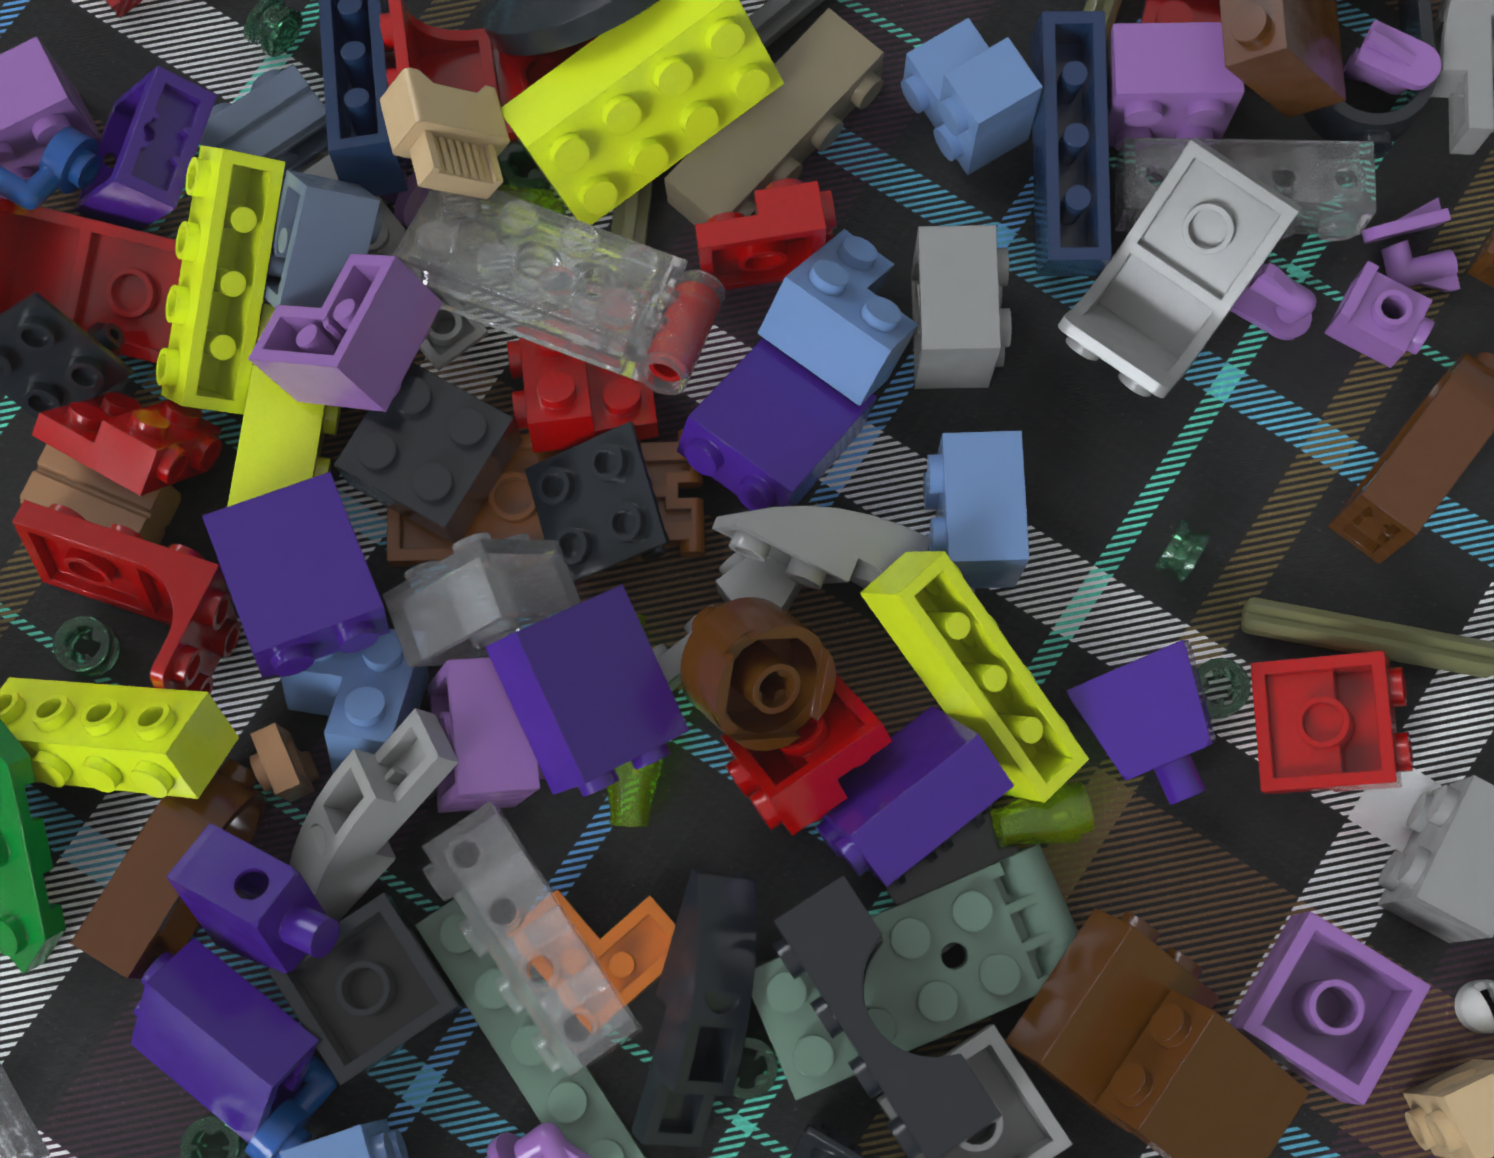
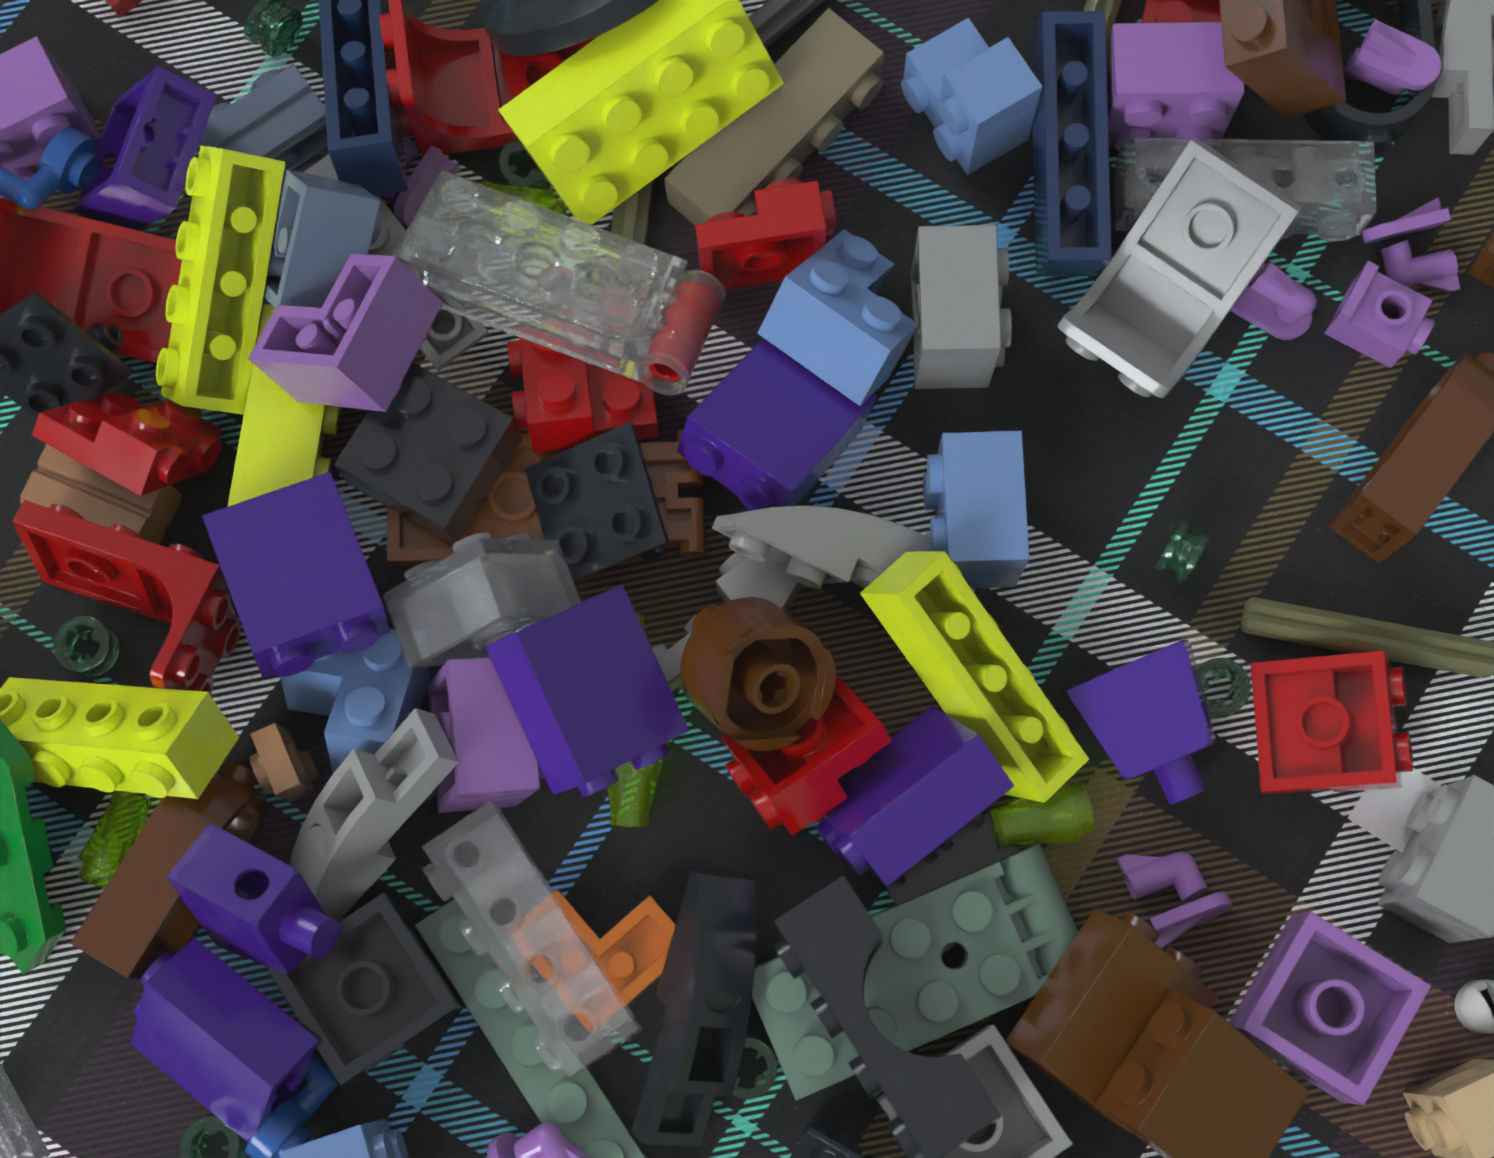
(113, 837): none -> clear neon green cone
(446, 133): tan piece -> none
(1151, 874): none -> medium lavender piece

